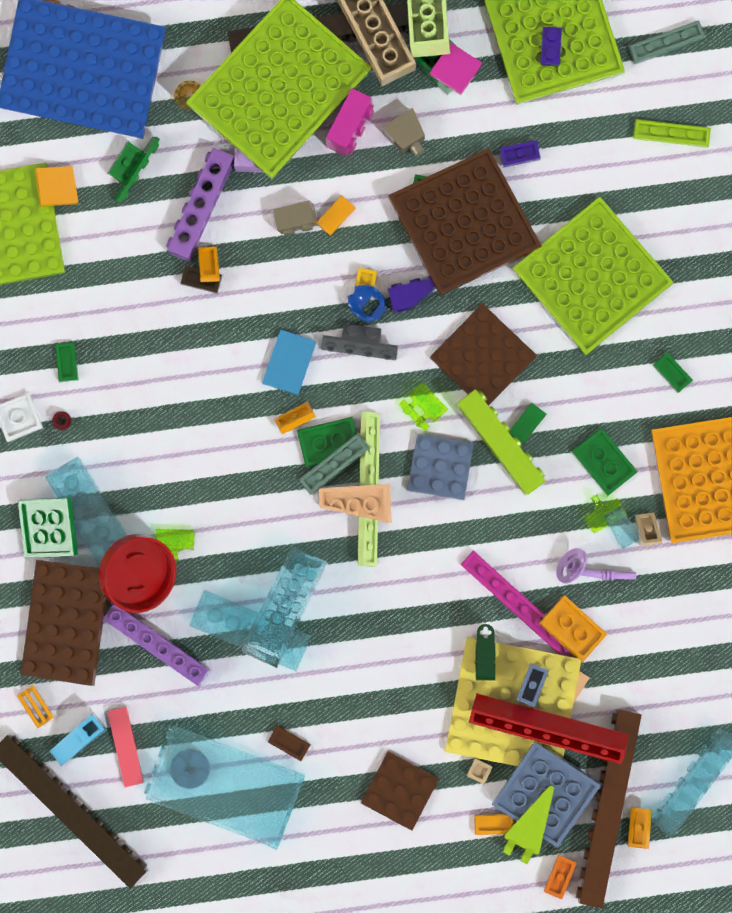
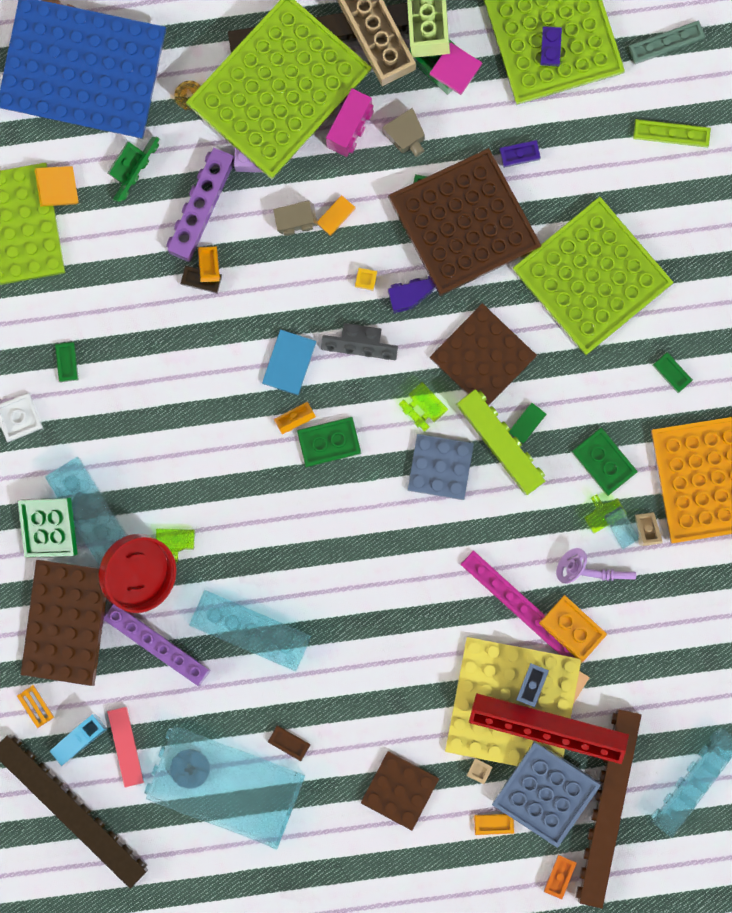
(61, 414): dark red plate -> none
(284, 607): clear light blue brick -> none
(334, 463): sand green tile -> none
(360, 298): blue helmet -> none
(363, 501): light nougat wing -> none
(369, 476): yellowish green plate -> none
(485, 655): dark green piece -> none
(530, 827): lime flag -> none
(639, 827): light orange plate -> none

